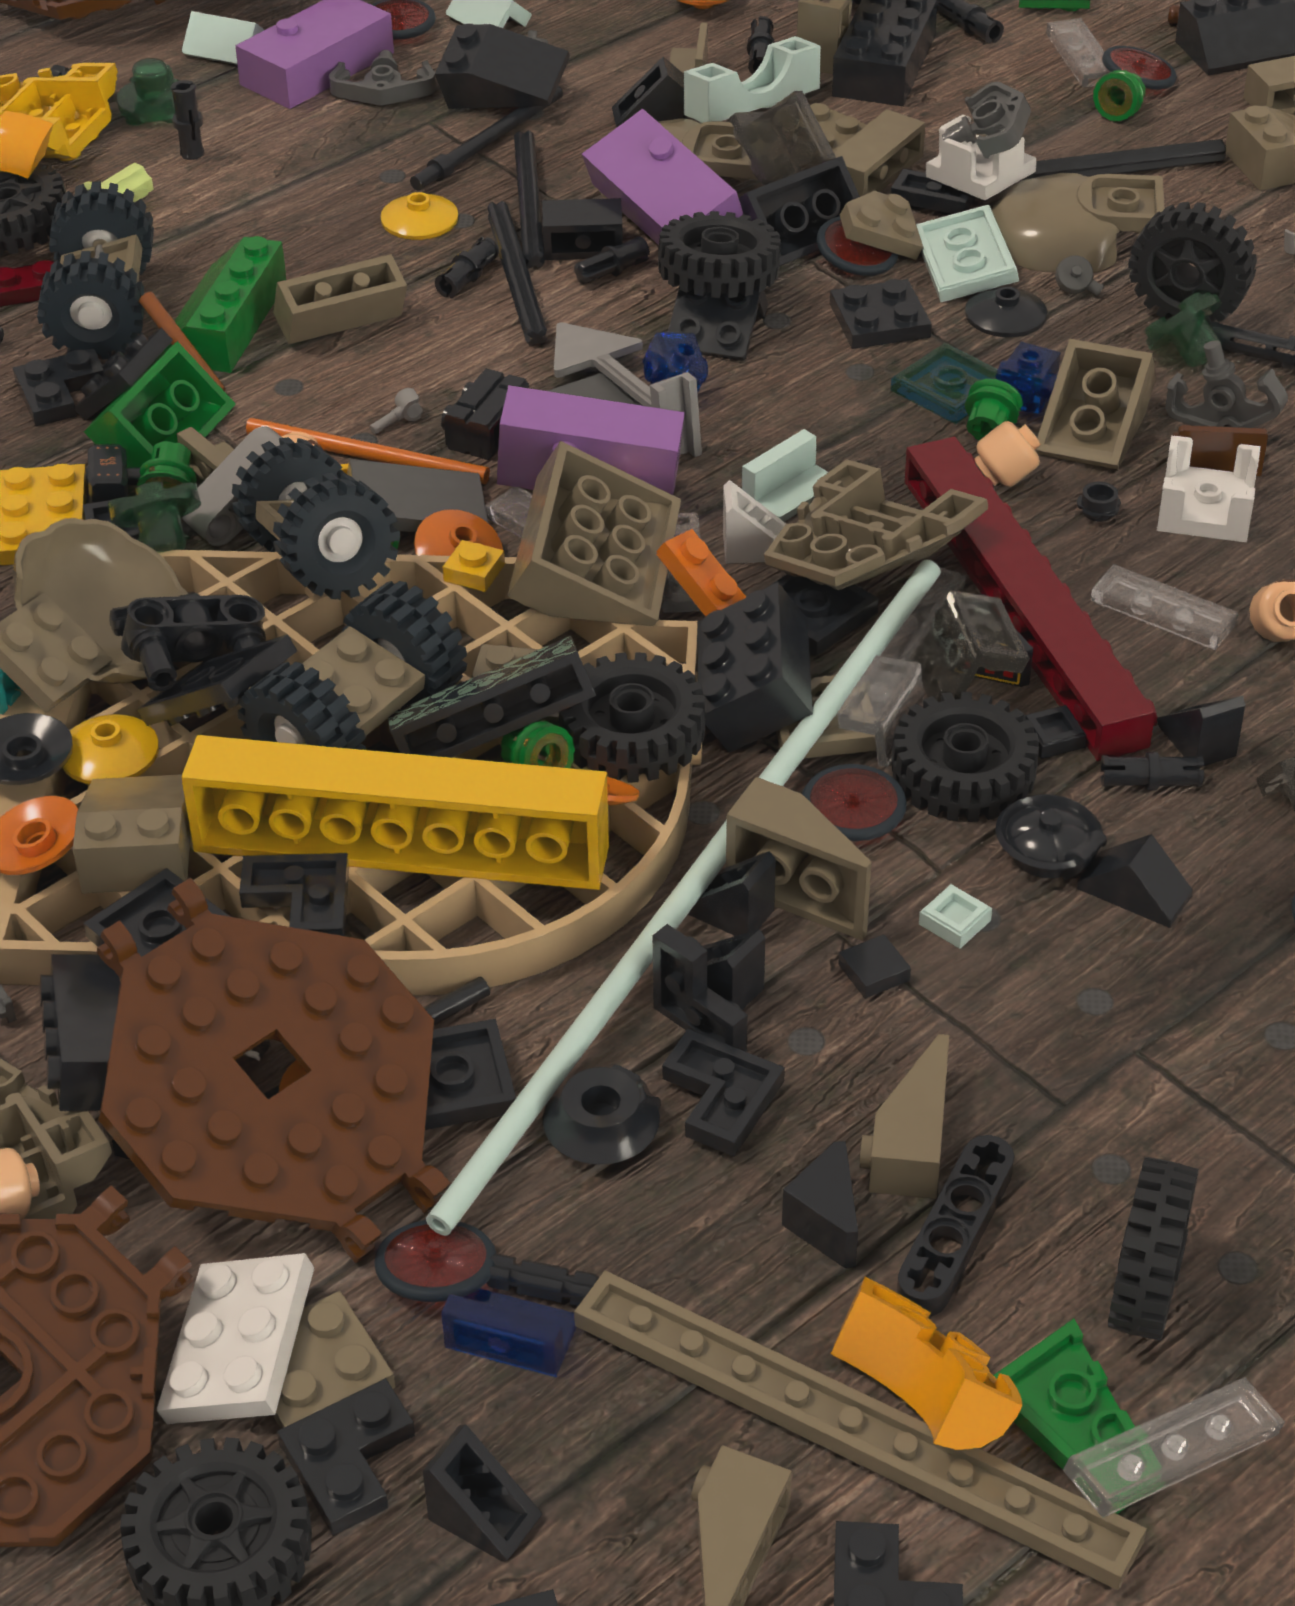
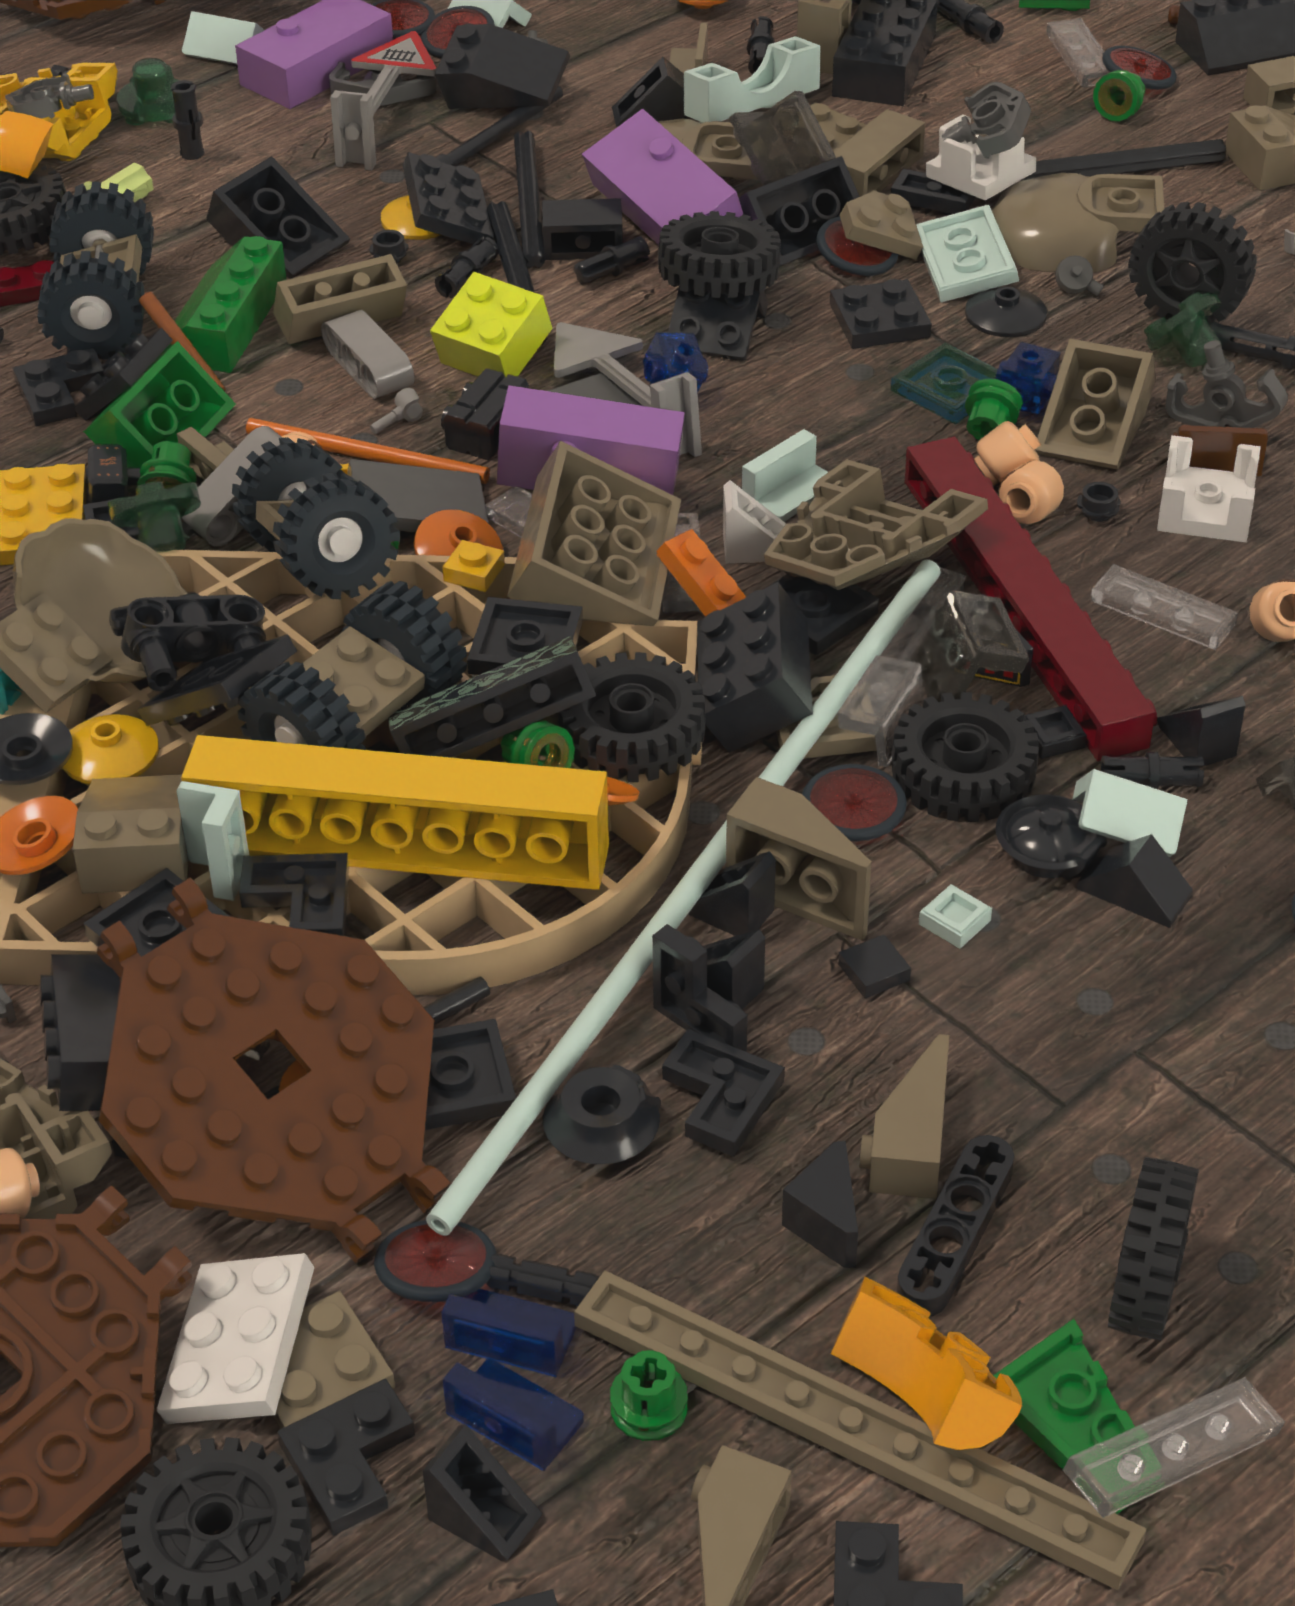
(44, 96): none -> dark grey piece
(214, 833): none -> light aqua panel
(277, 208): none -> black slope
(354, 111): none -> light grey piece
(367, 354): none -> light grey beam
(387, 243): none -> black plate
(443, 24): none -> clear red wheel
(446, 198): none -> black plate
(491, 327): none -> neon yellow brick
(511, 1411): none -> clear blue panel
(518, 628): none -> black plate
(650, 1379): none -> green piece
(1032, 491): none -> light nougat head
(1129, 810): none -> light aqua panel

